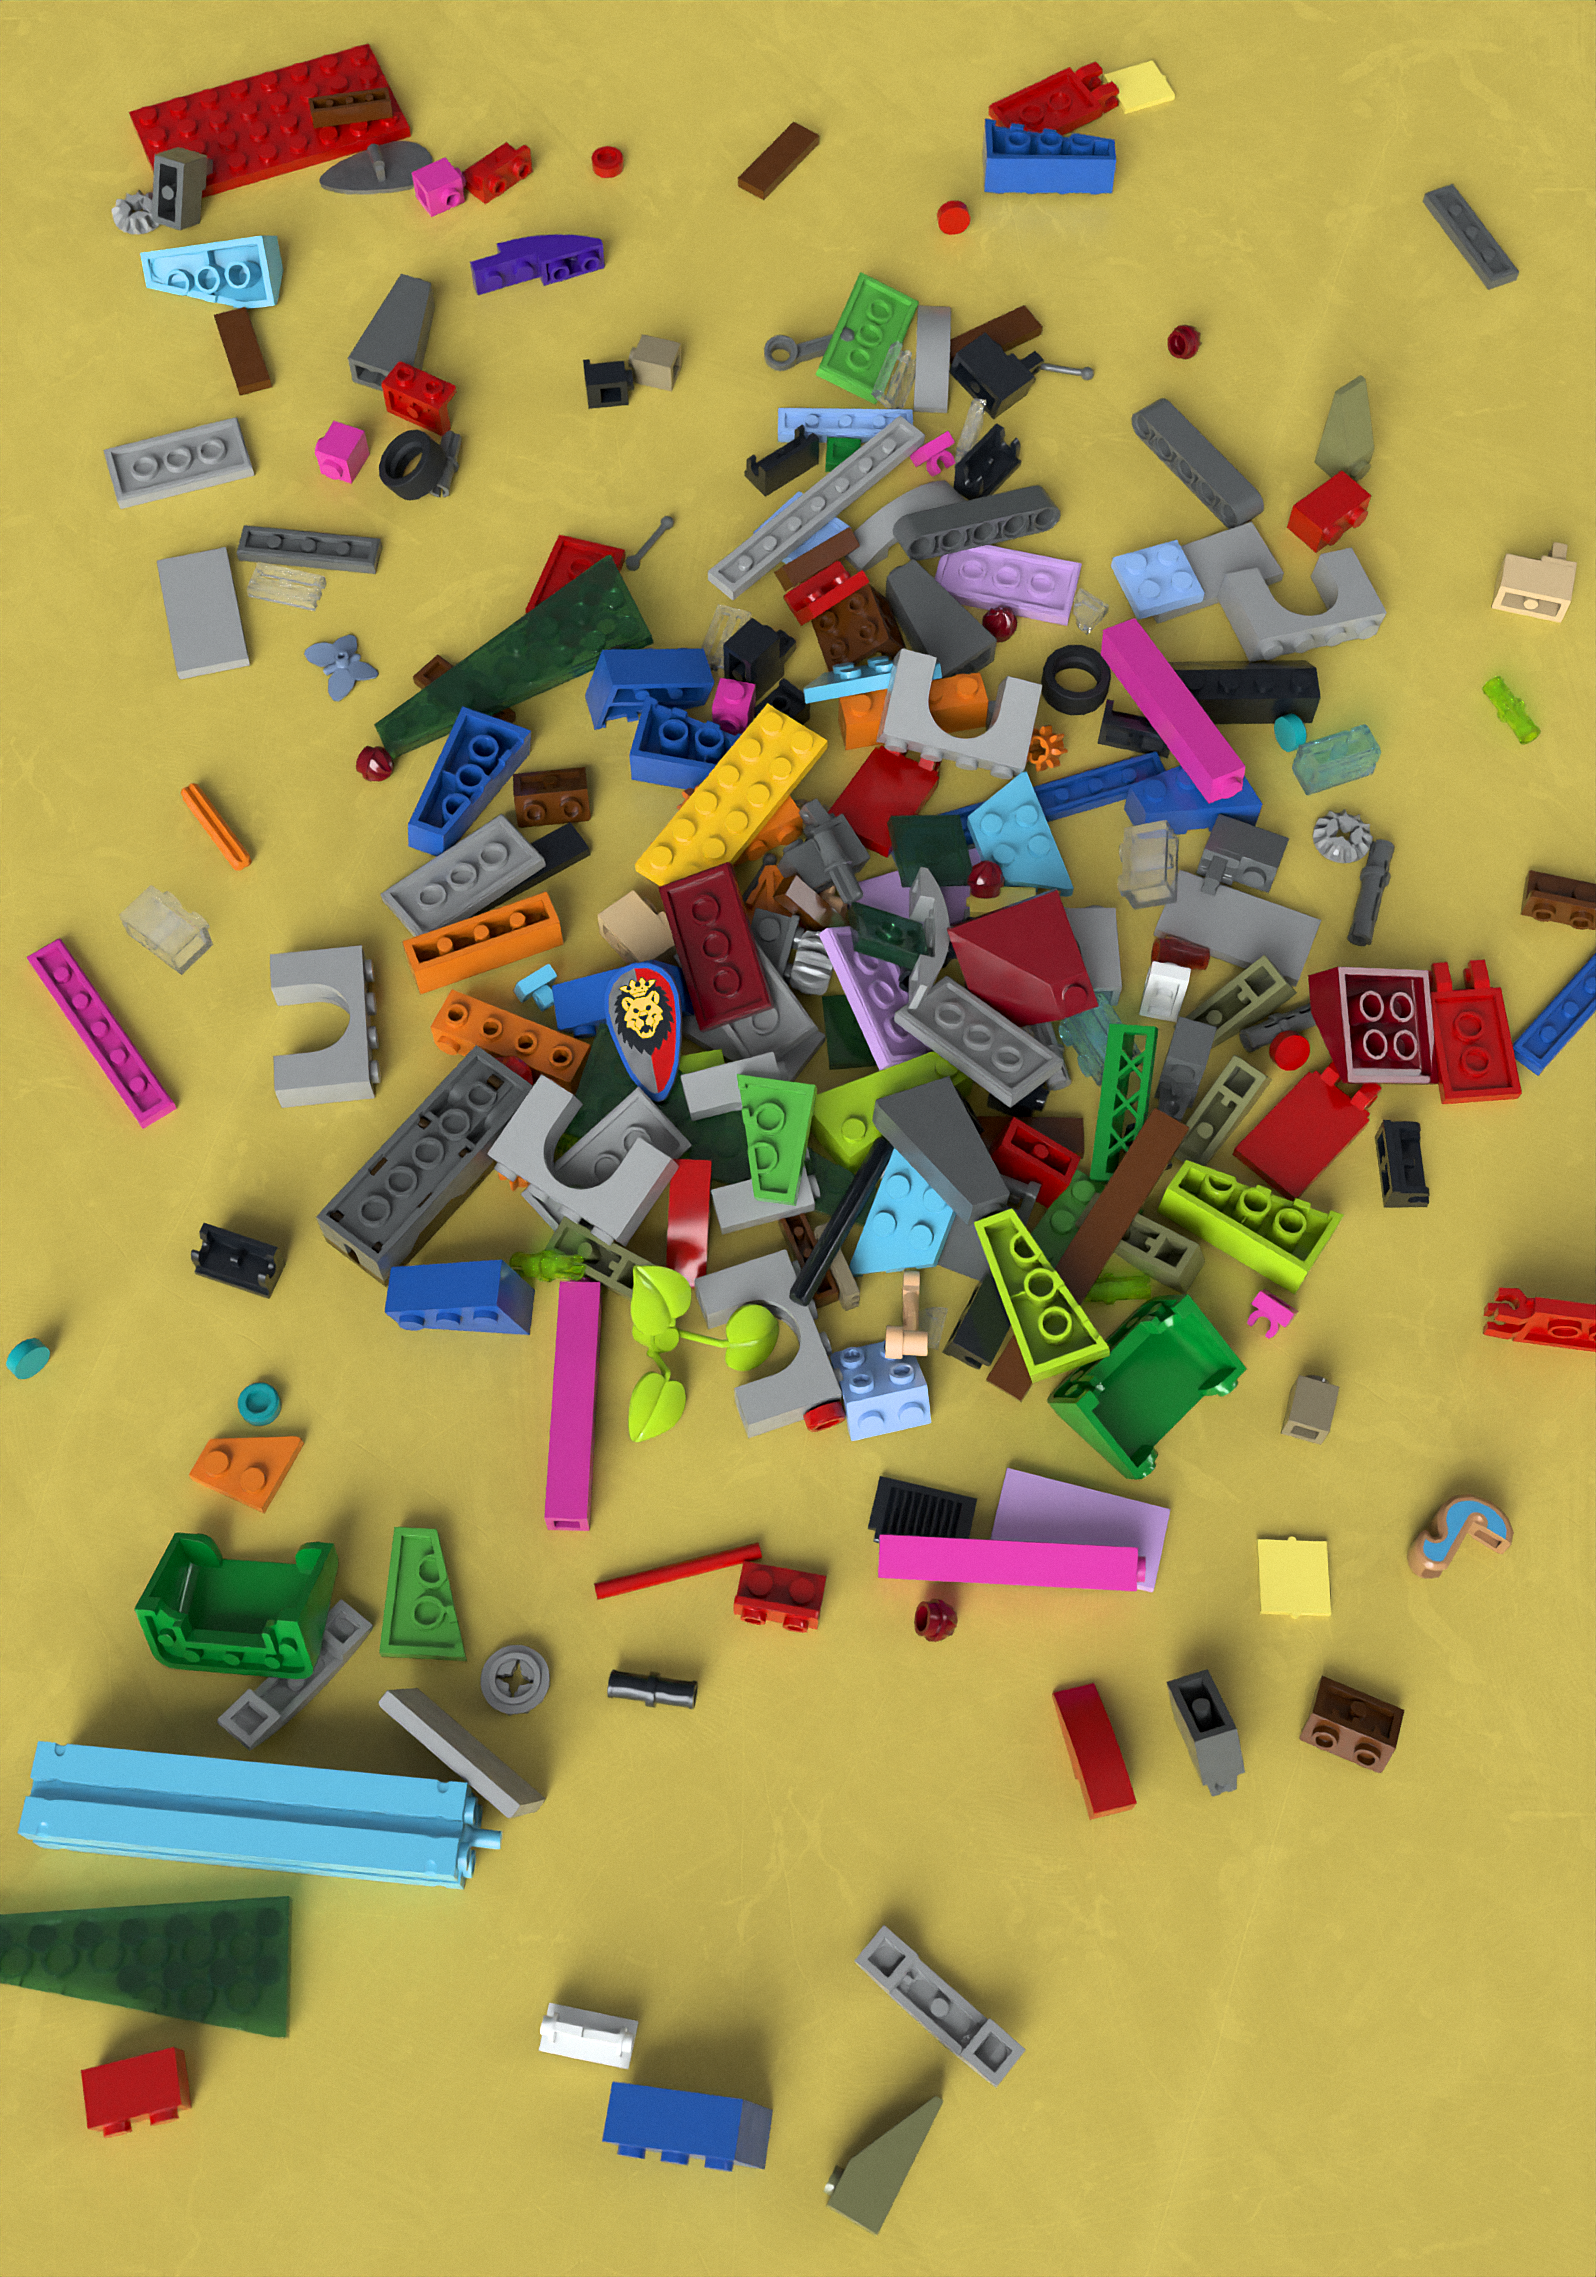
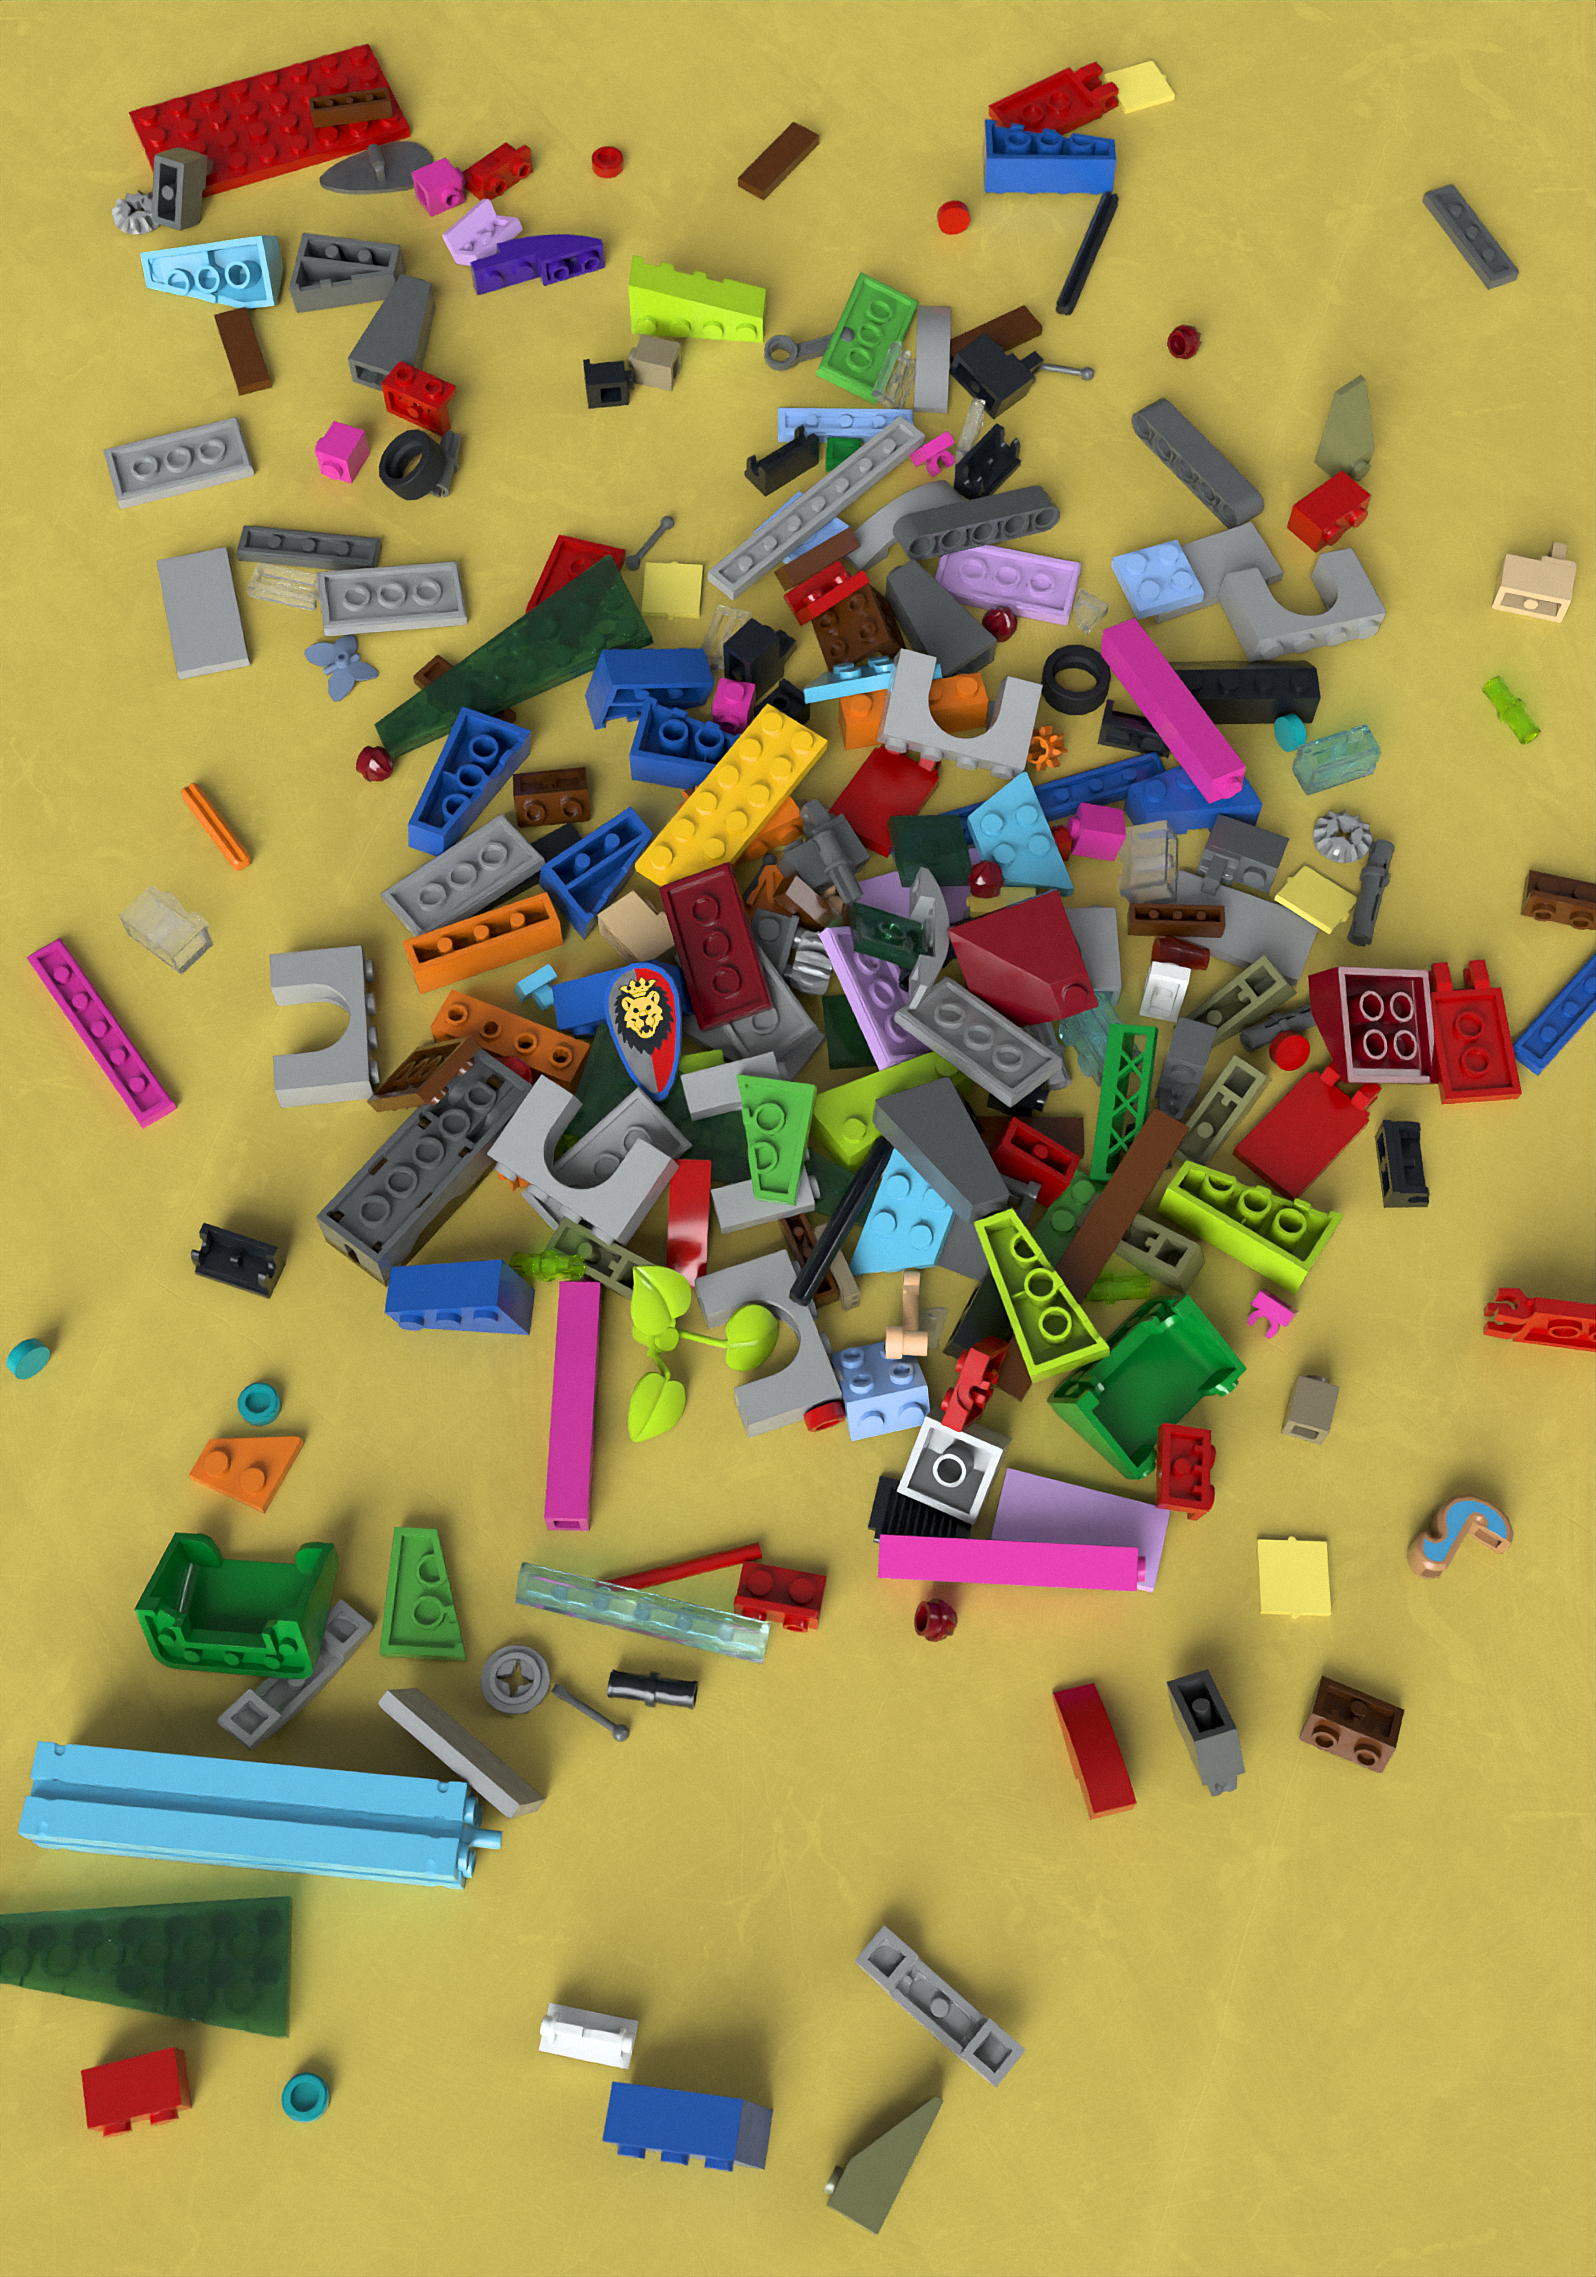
(306, 2097): none -> teal tile
(343, 272): none -> dark grey wedge
(391, 598): none -> light grey tile
(425, 1075): none -> reddish brown plate
(479, 232): none -> lavender bracket
(595, 869): none -> blue wedge
(619, 1732): none -> dark grey hinge
(642, 1612): none -> clear light blue tile
(672, 590): none -> light yellow piece
(693, 305): none -> lime wedge
(952, 1467): none -> light grey slope
(972, 1392): none -> red brick
(1063, 840): none -> red tile
(1087, 254): none -> black axle
(1097, 831): none -> dark pink brick
(1176, 920): none -> reddish brown piece
(1184, 1470): none -> red bracket
(1316, 899): none -> light yellow piece

